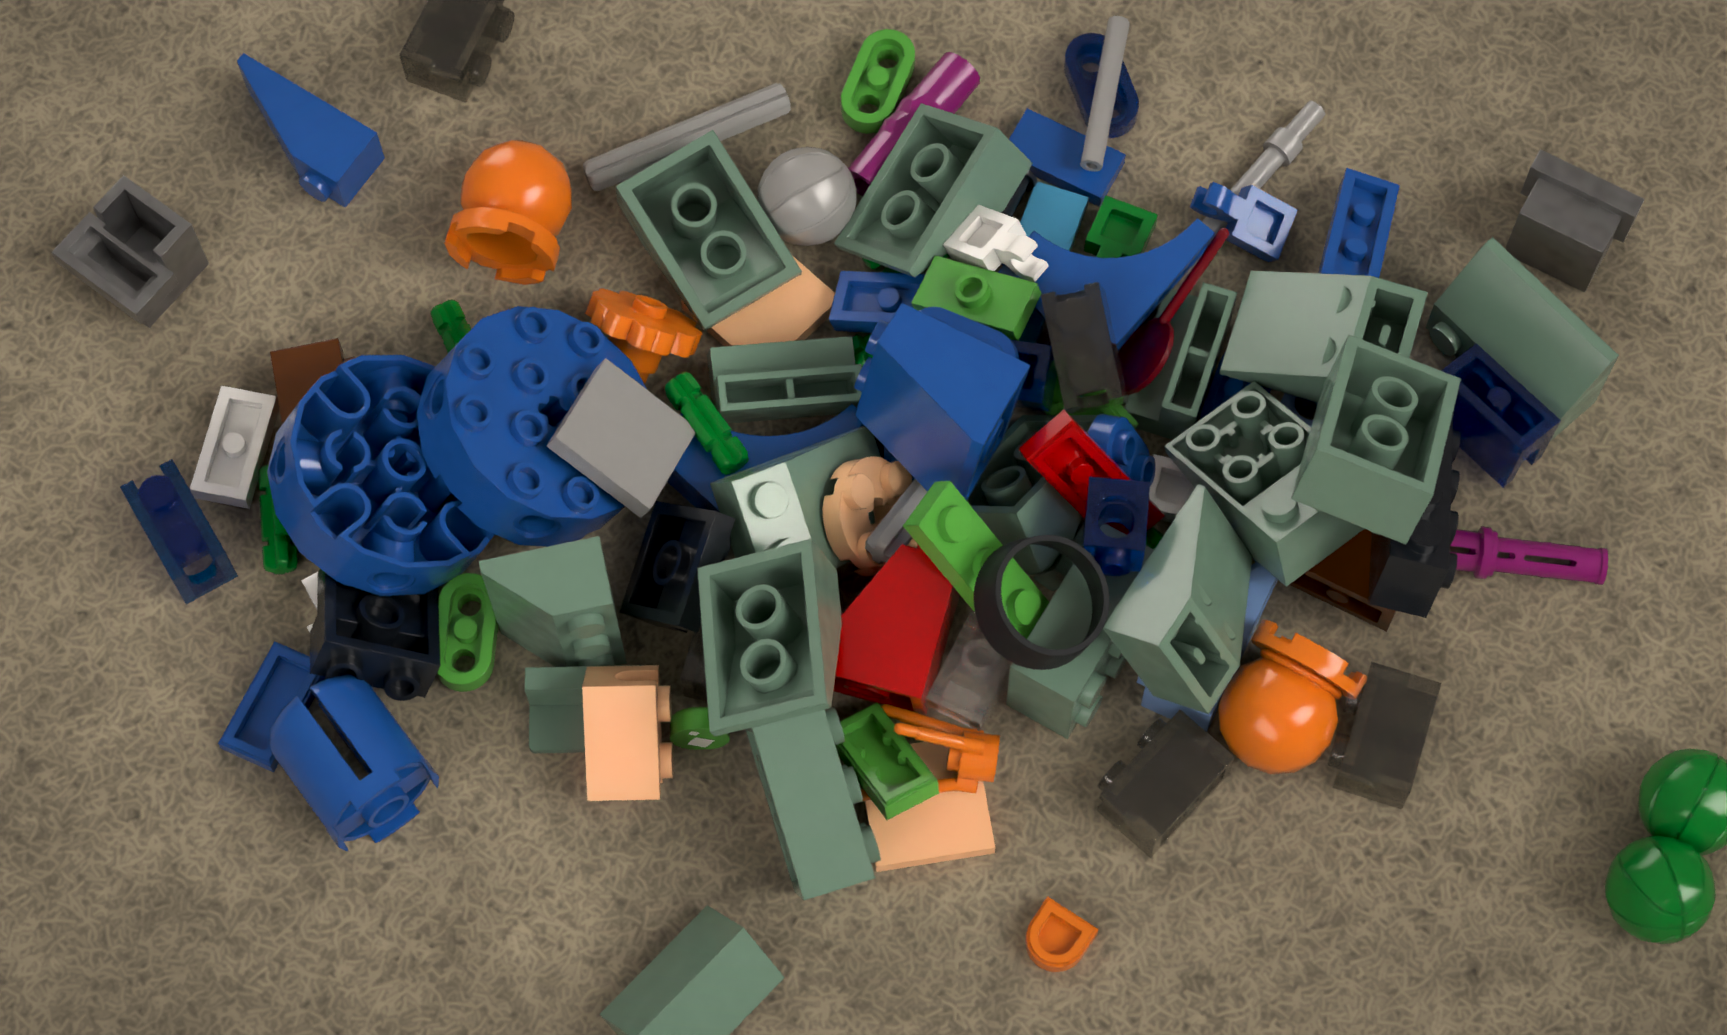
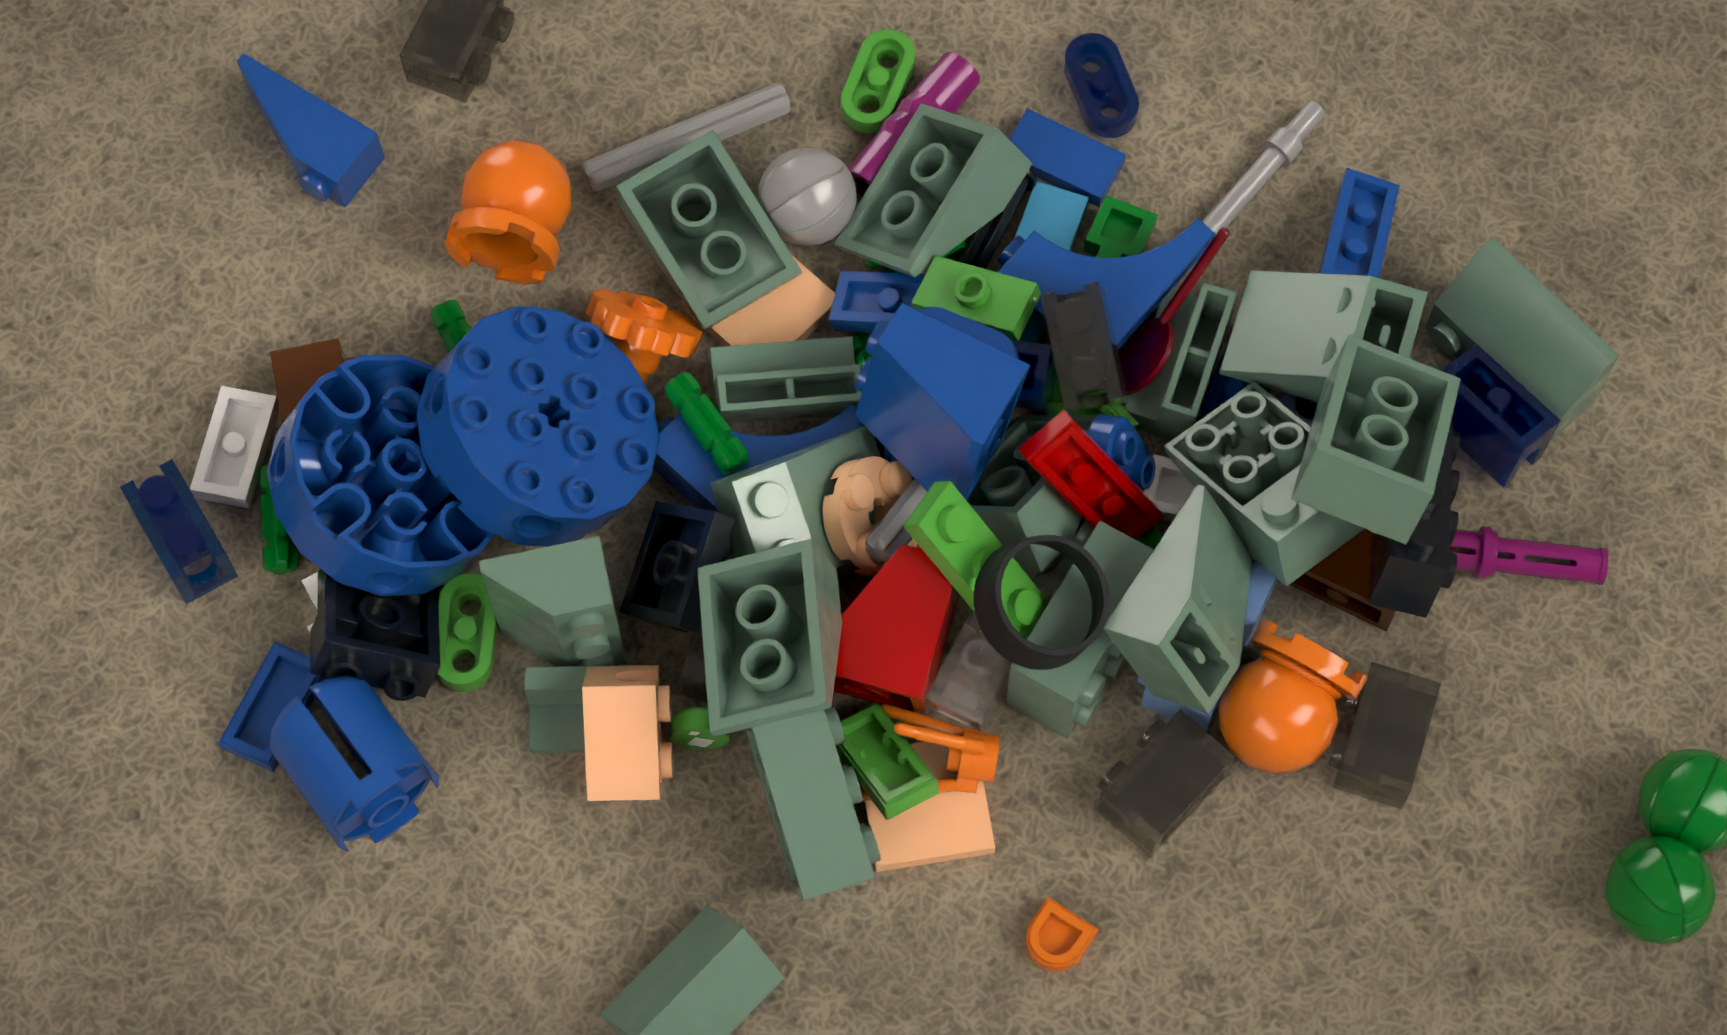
(133, 252): flat silver plate -> none
(622, 437): light grey tile -> none
(995, 238): white plate -> none
(1105, 93): light grey piece -> none
(1121, 503): clear blue brick -> none
(1254, 218): plate -> none
(1569, 220): flat silver plate -> none

